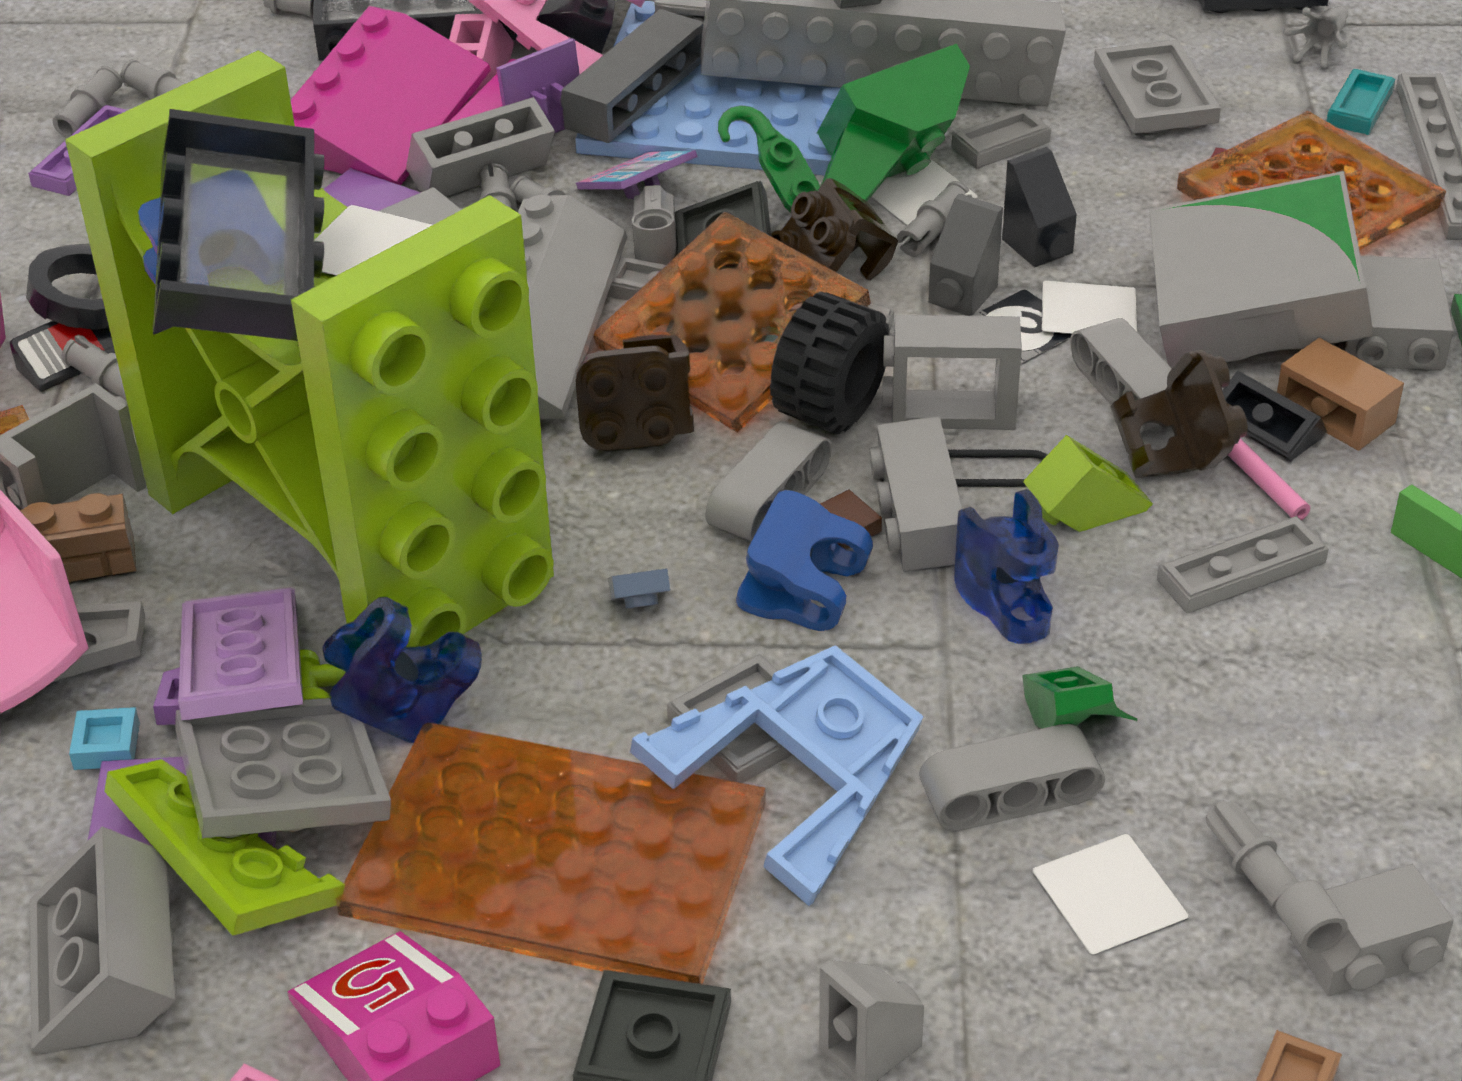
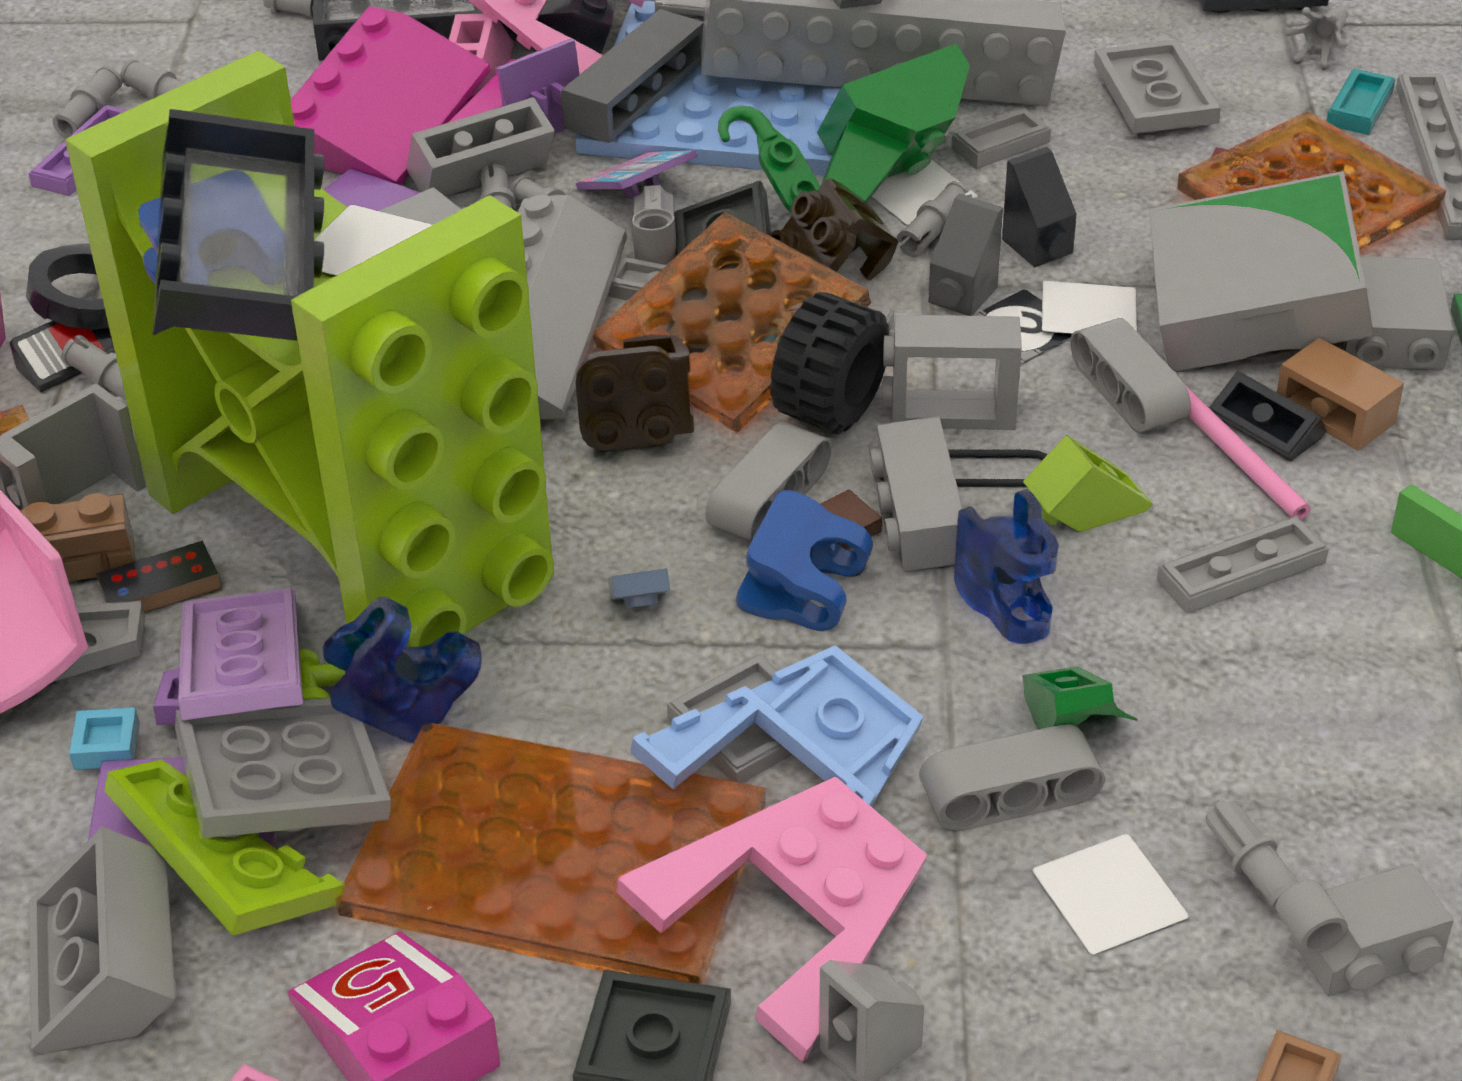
(162, 578): none -> black tile
(821, 851): none -> bright pink wing
(1194, 409): dark brown piece -> none

